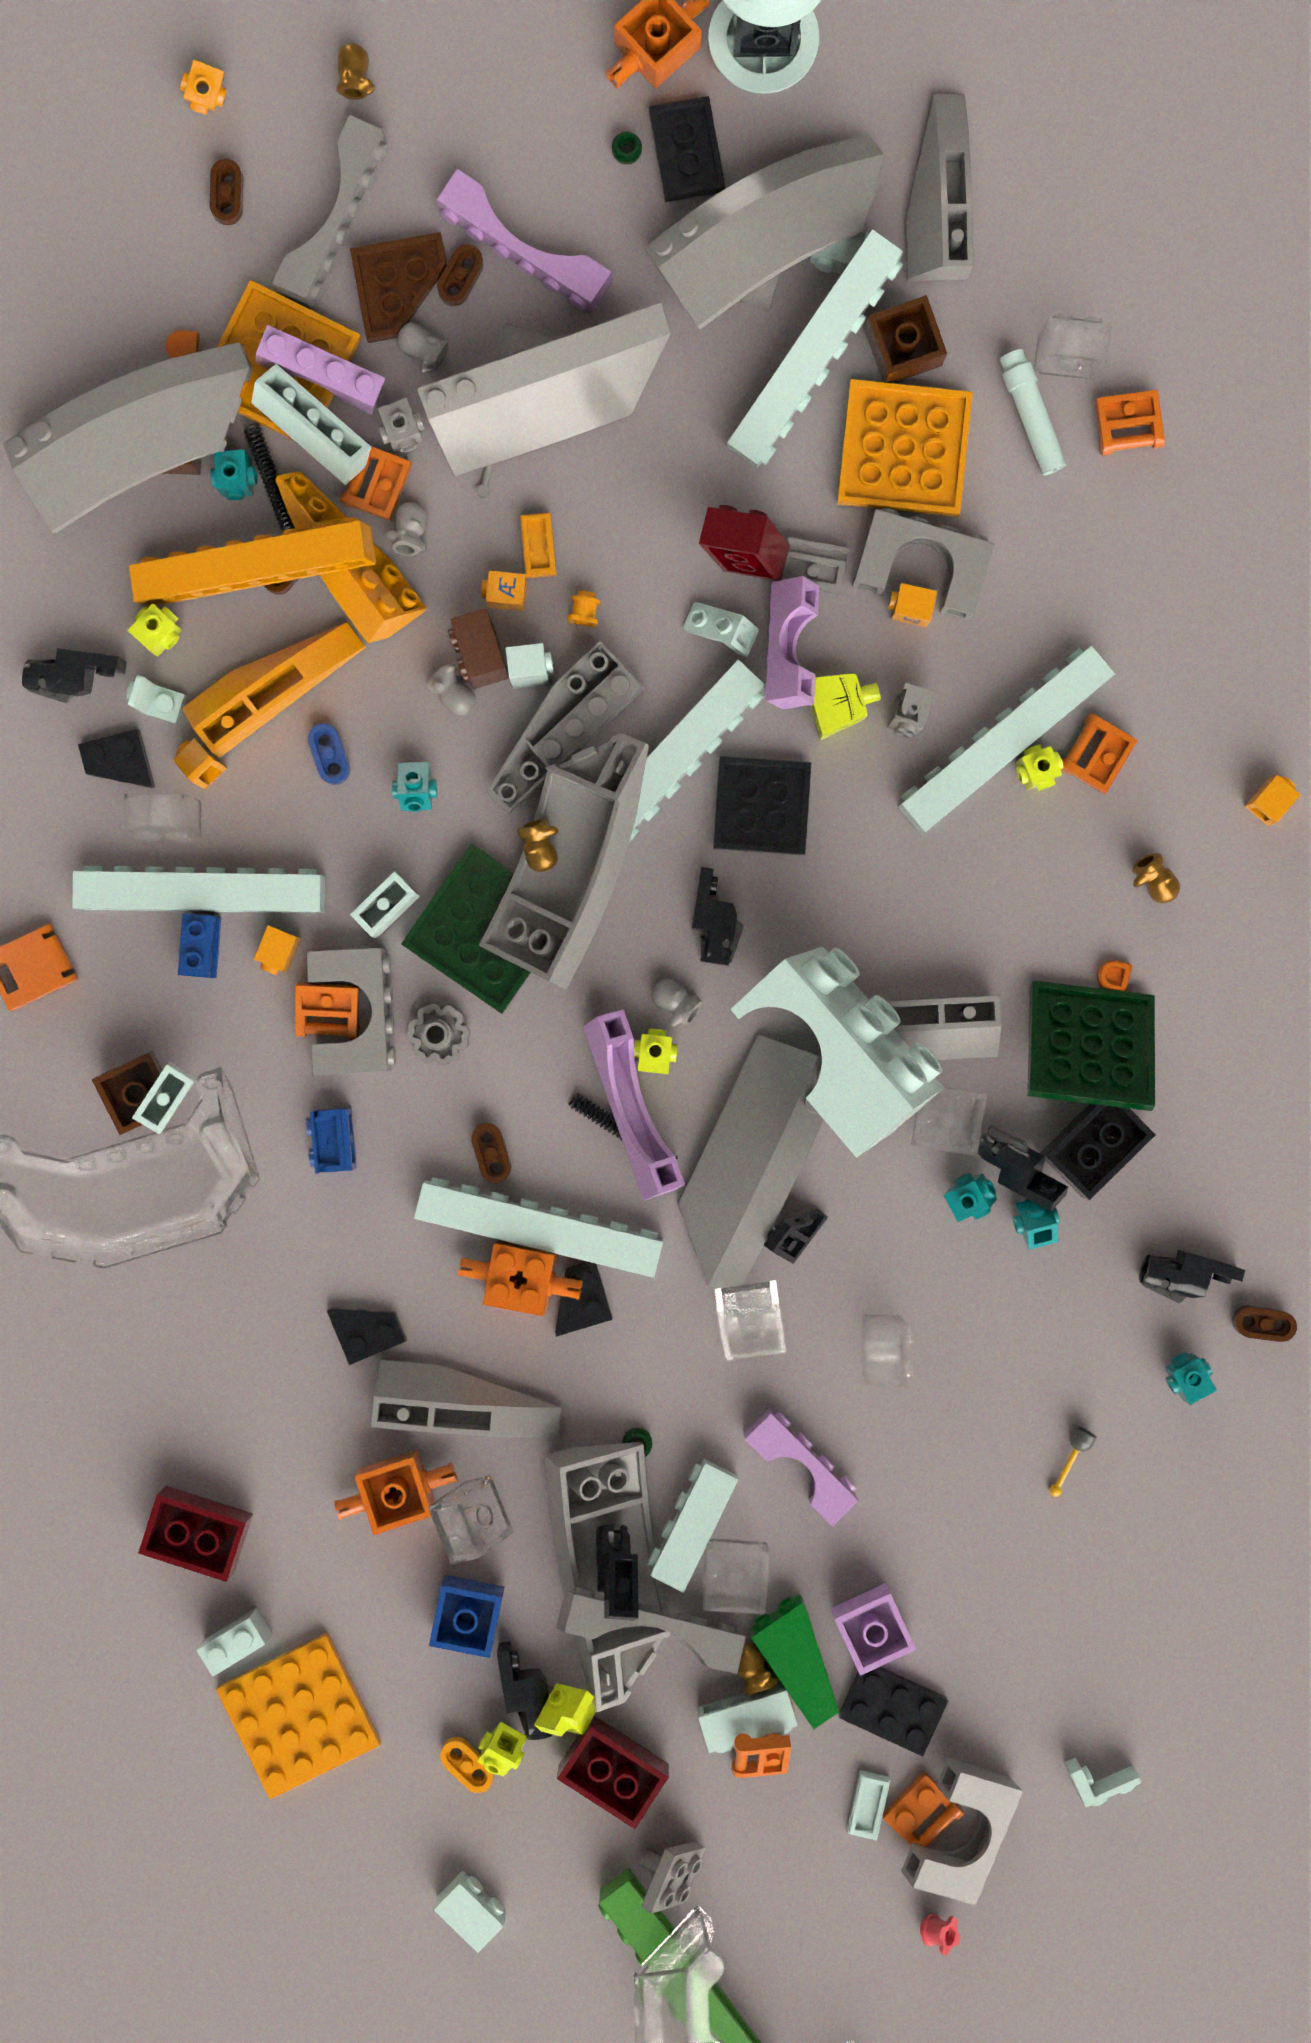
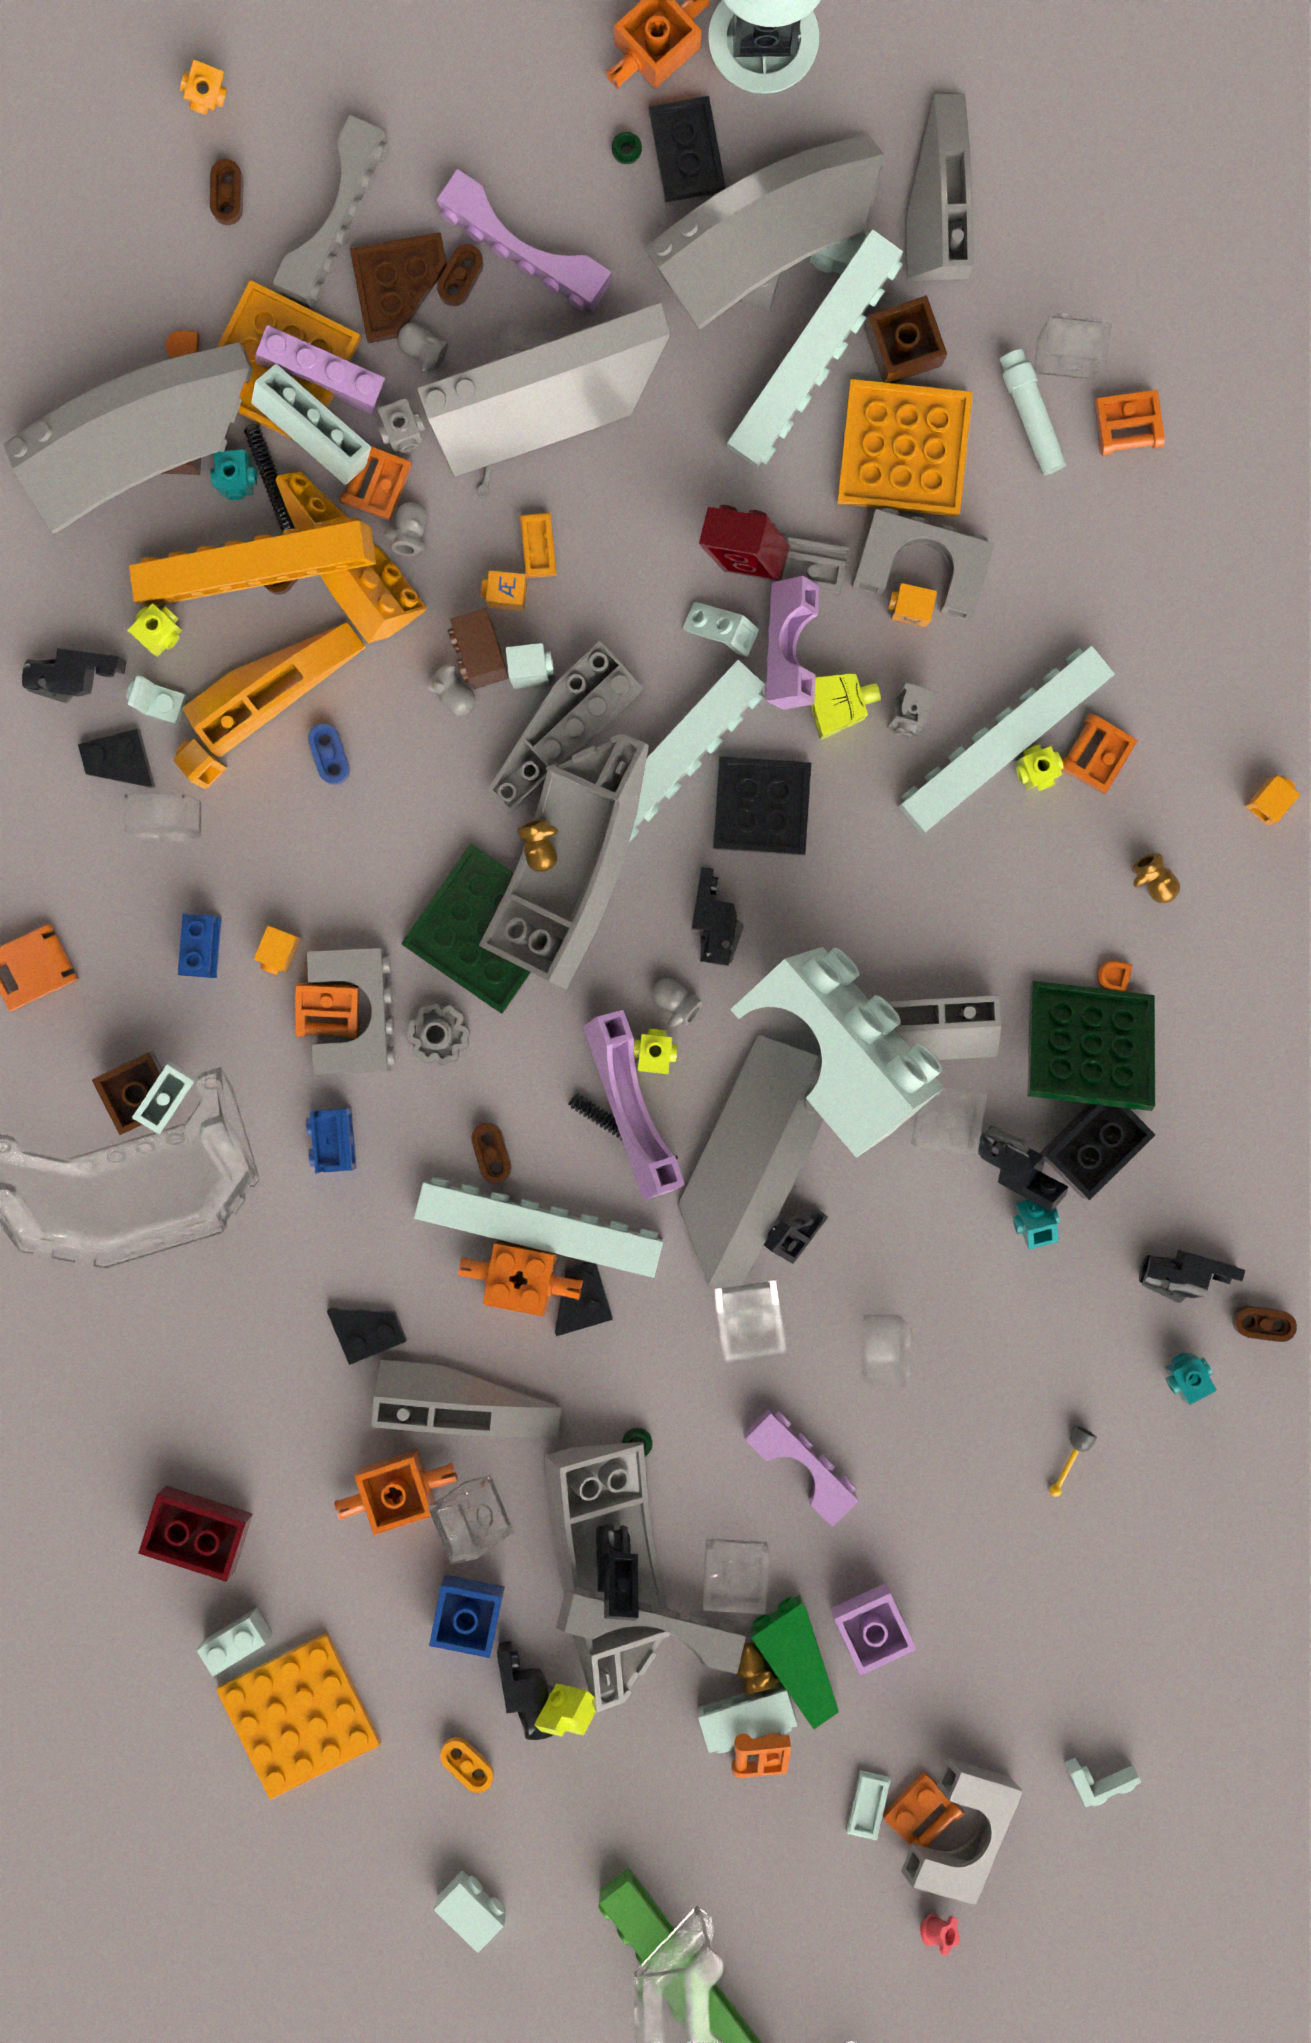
(199, 891): light aqua brick -> none
(352, 71): pearl gold animal -> none
(385, 905): light aqua brick -> none
(414, 786): teal brick -> none
(501, 1749): neon yellow brick -> none
(584, 609): light orange brick -> none
(613, 1772): dark red brick -> none
(672, 1875): light grey plate -> none
(693, 1524): light aqua brick -> none
(894, 1709): black plate -> none
(971, 1196): teal brick -> none

